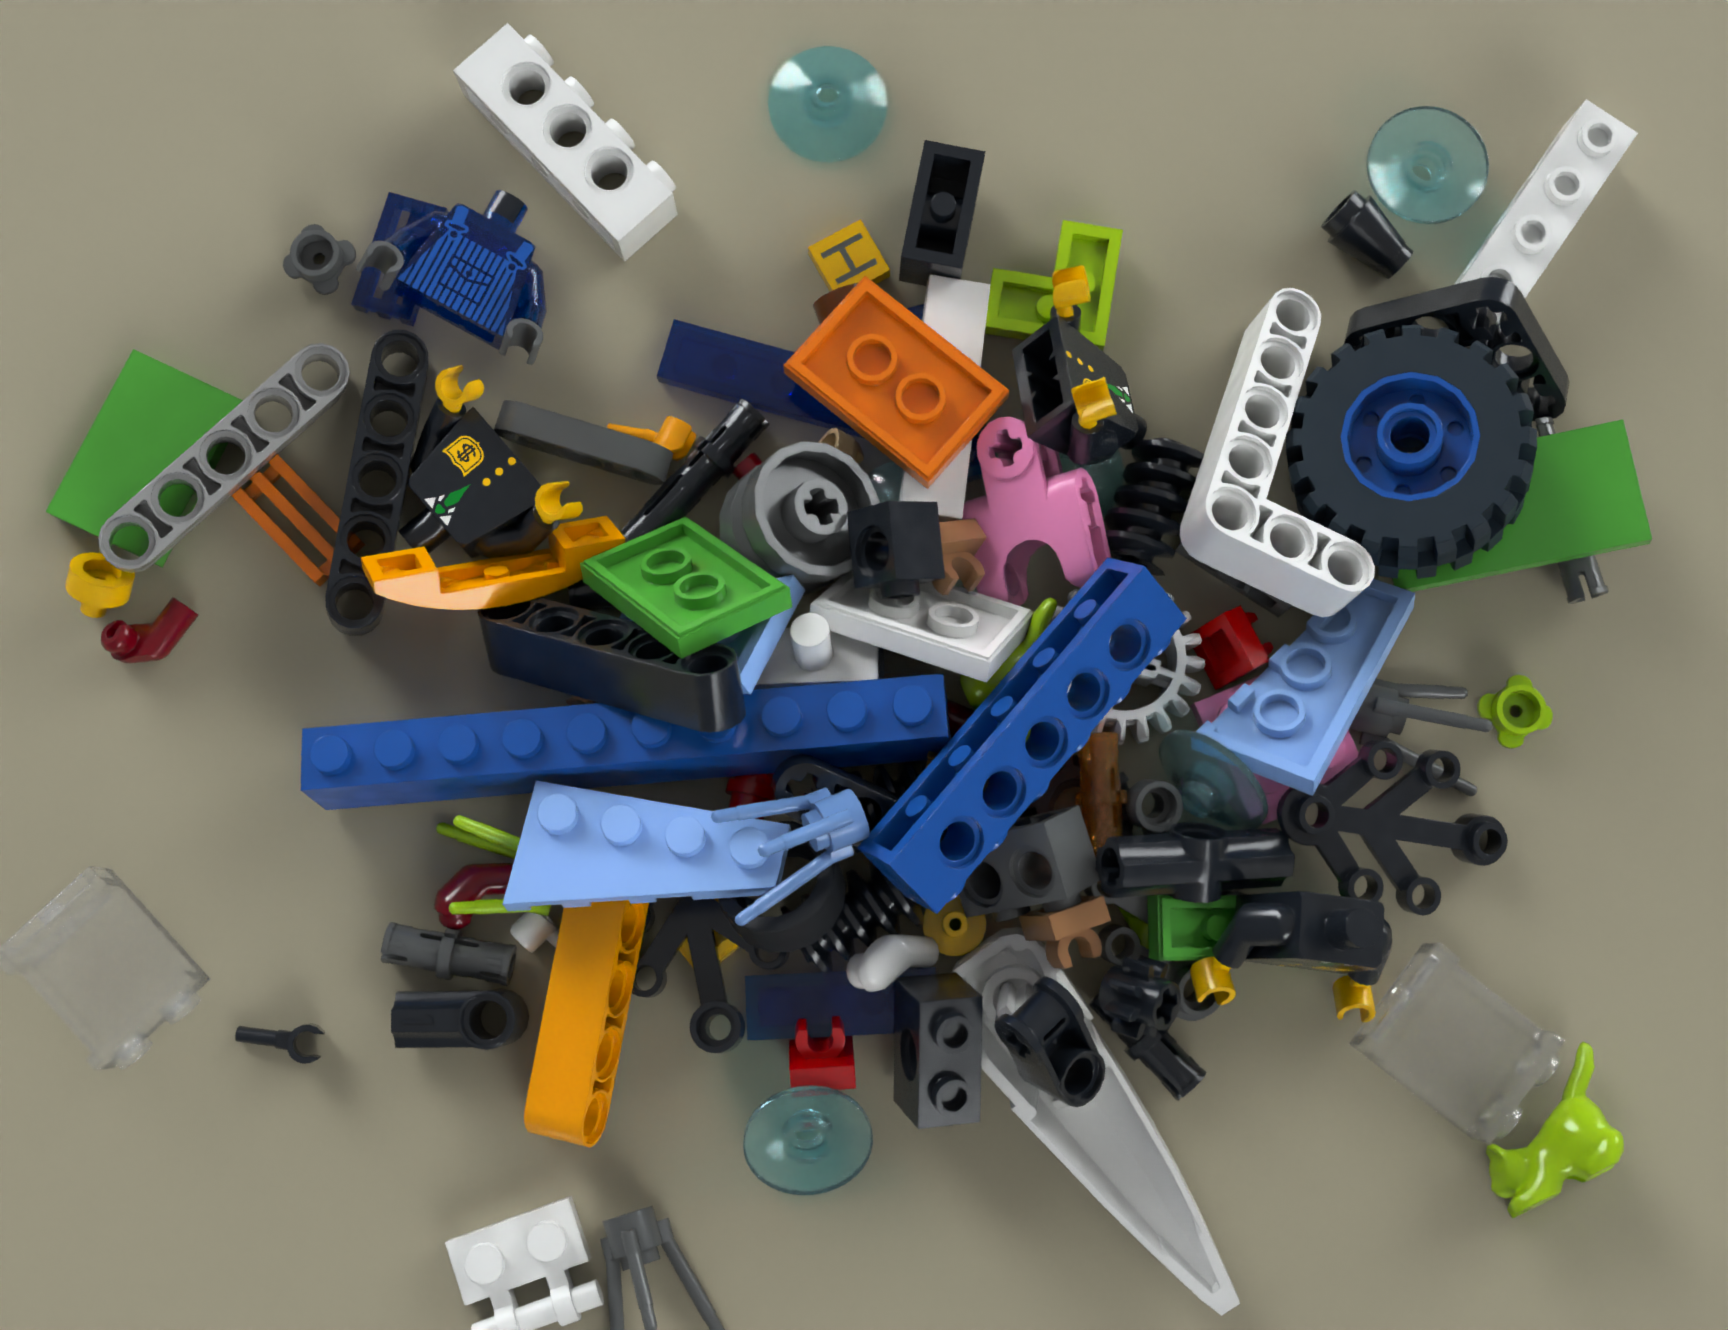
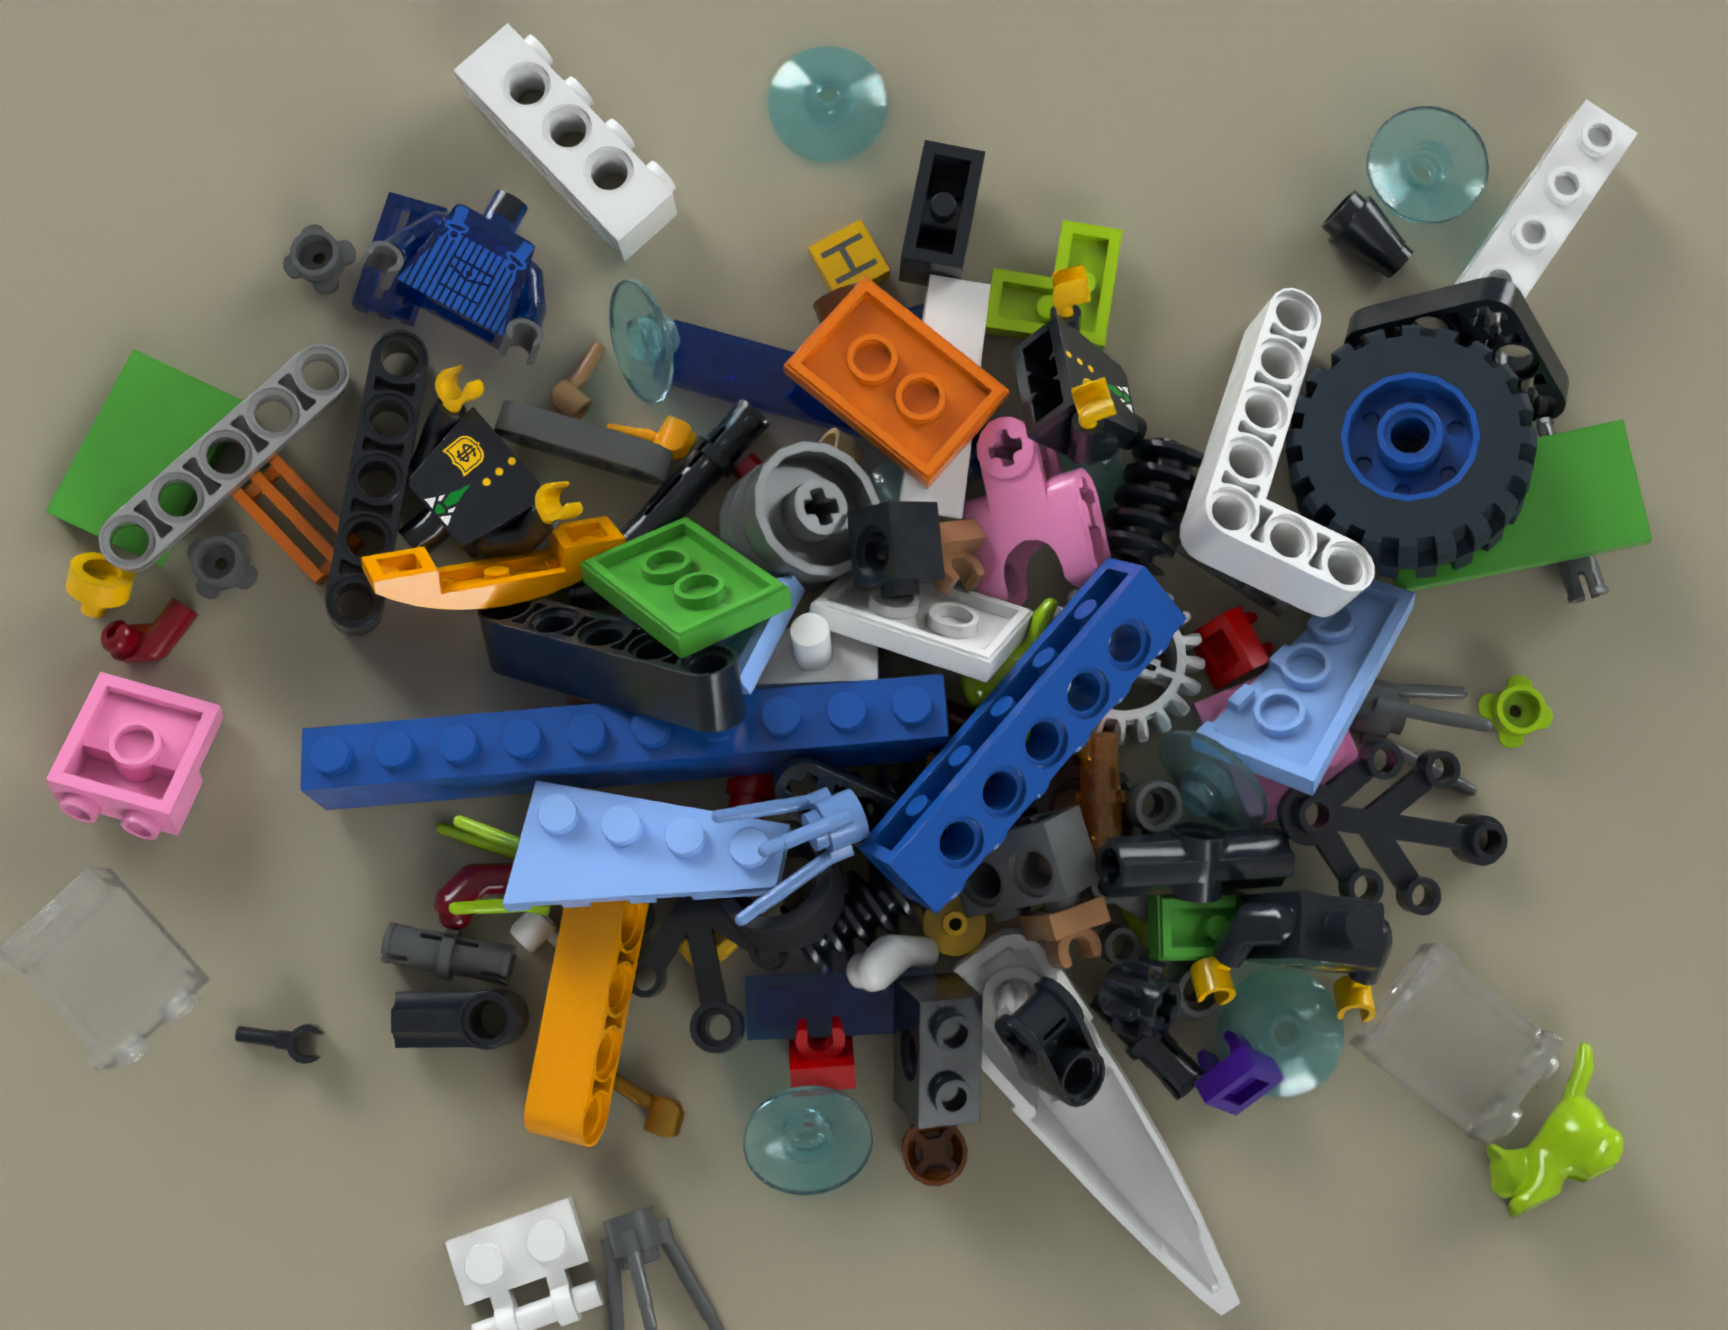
(134, 756): none -> bright pink plate
(204, 559): none -> dark grey plate
(567, 394): none -> medium nougat hand
(642, 340): none -> clear light blue dish
(664, 1113): none -> pearl gold hand
(939, 1159): none -> reddish brown wheel
(1238, 1078): none -> dark purple tile
(1293, 997): none -> clear light blue dish

